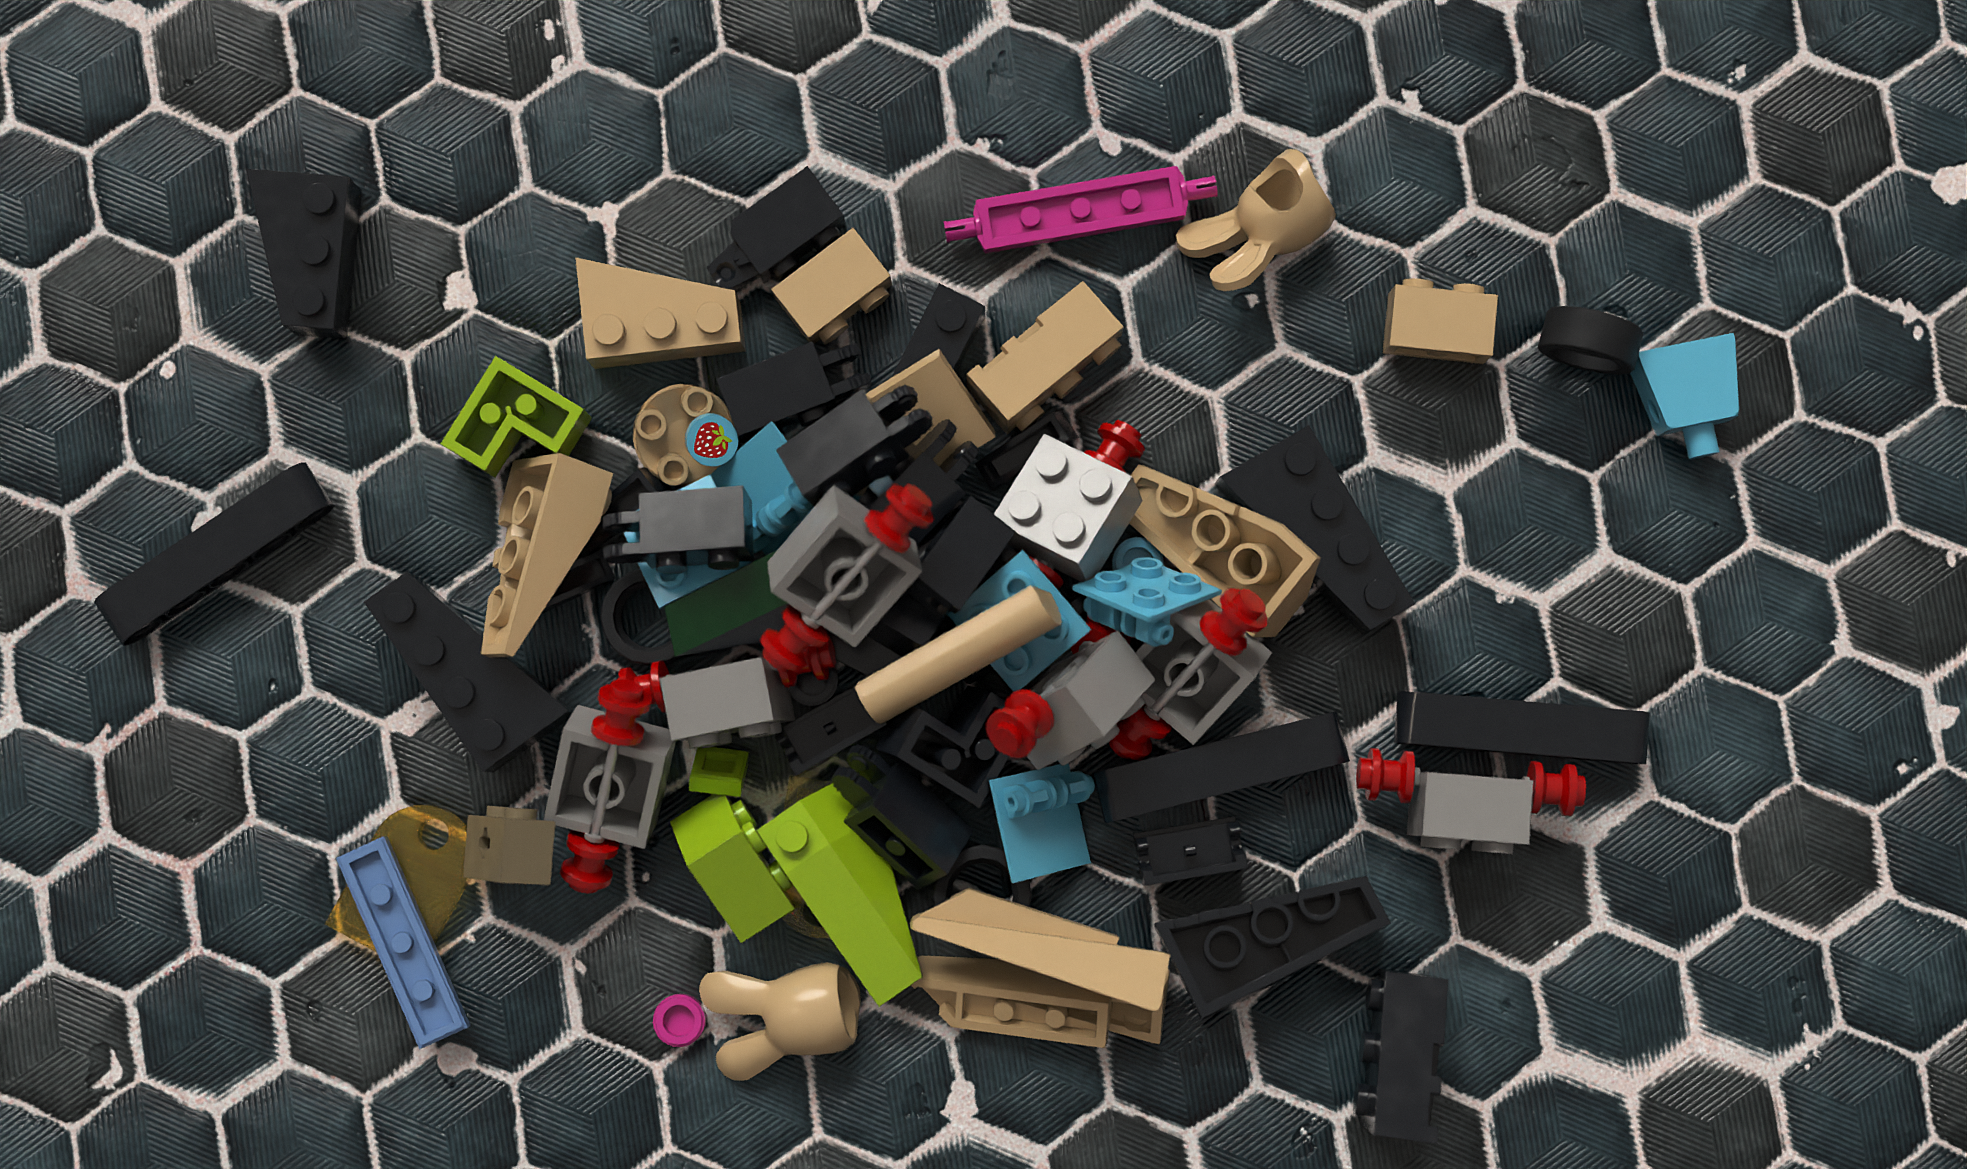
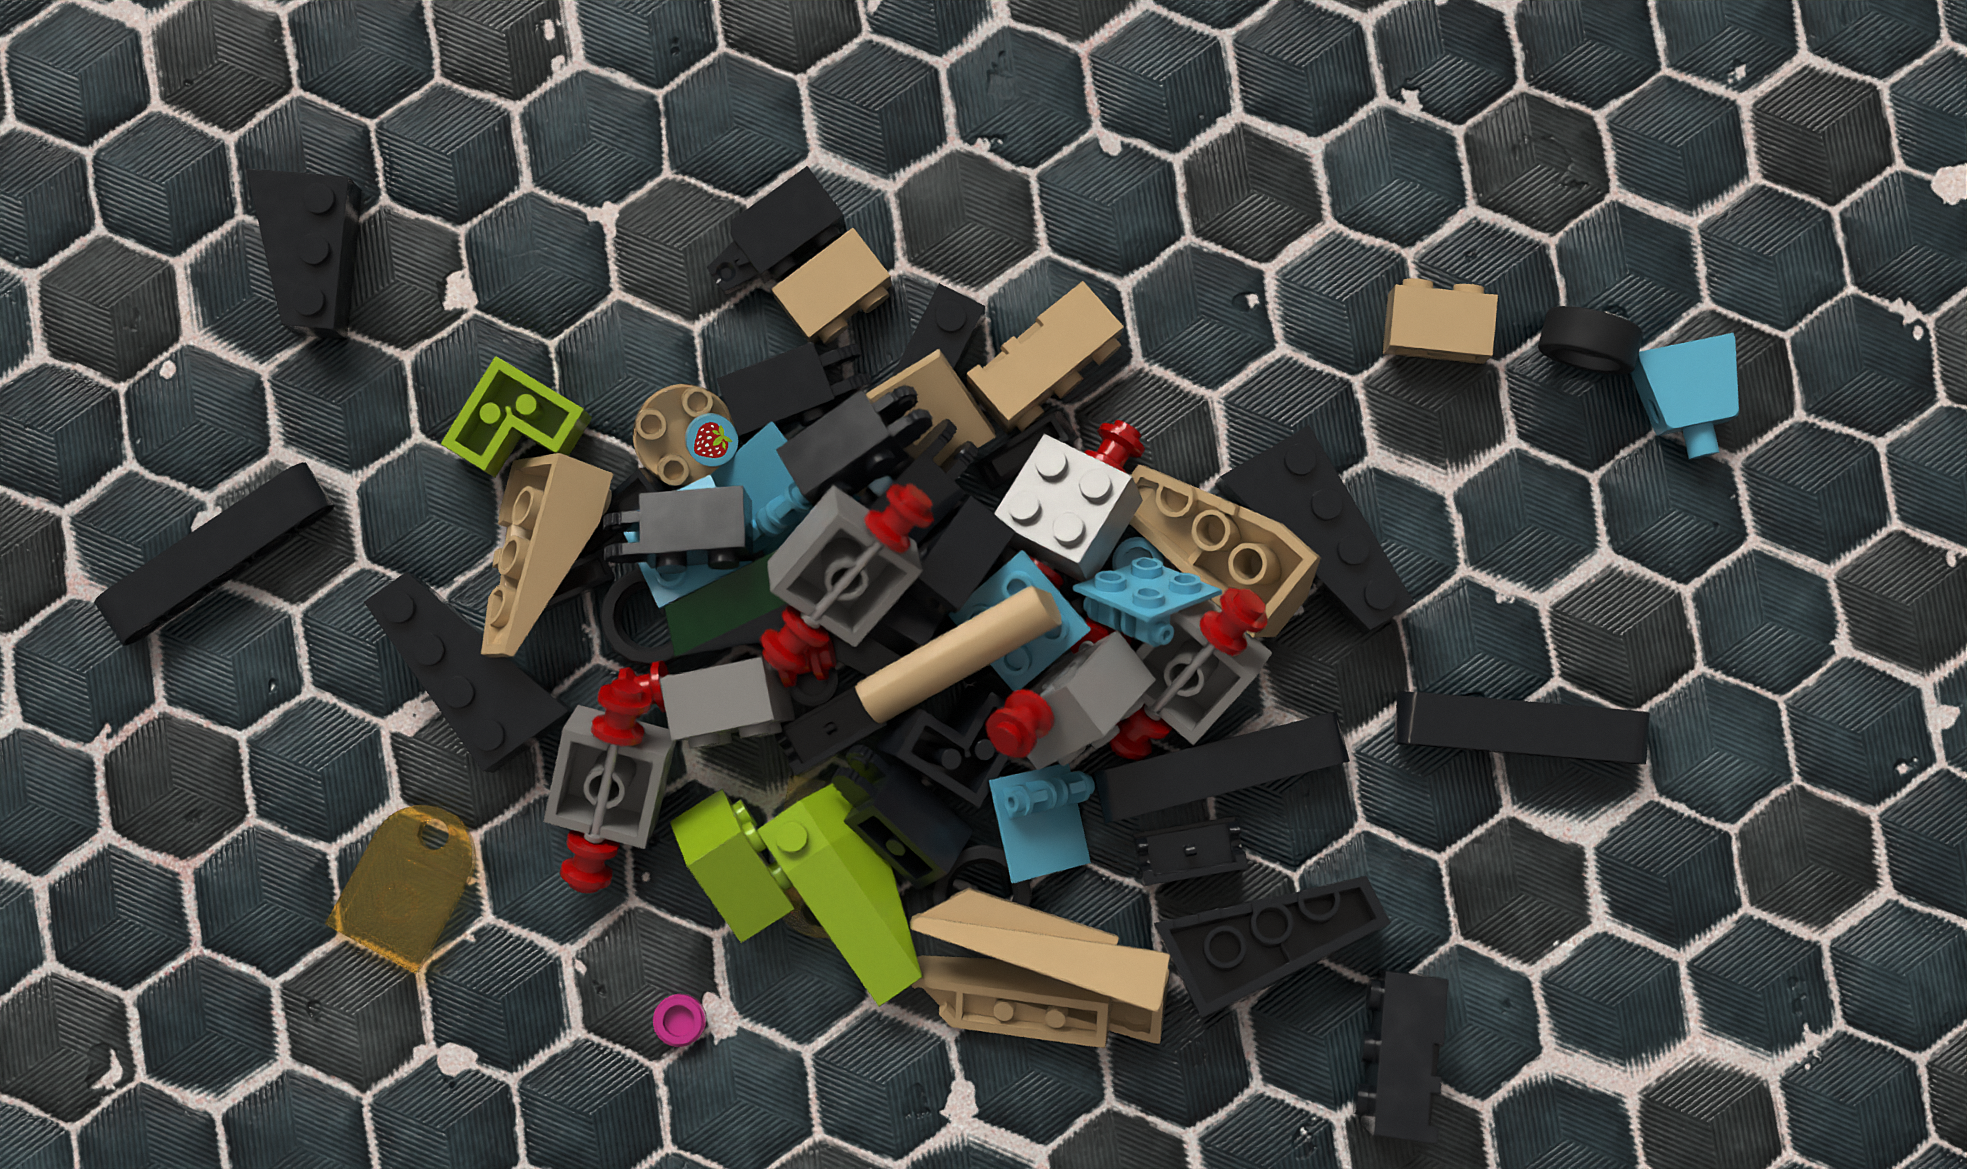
(403, 942): medium blue tile -> none
(509, 846): dark tan brick -> none
(653, 317): tan wedge -> none
(719, 771): lime tile -> none
(798, 1012): tan piece -> none
(1080, 209): dark pink plate -> none
(1276, 215): tan piece -> none
(1467, 807): light grey brick -> none

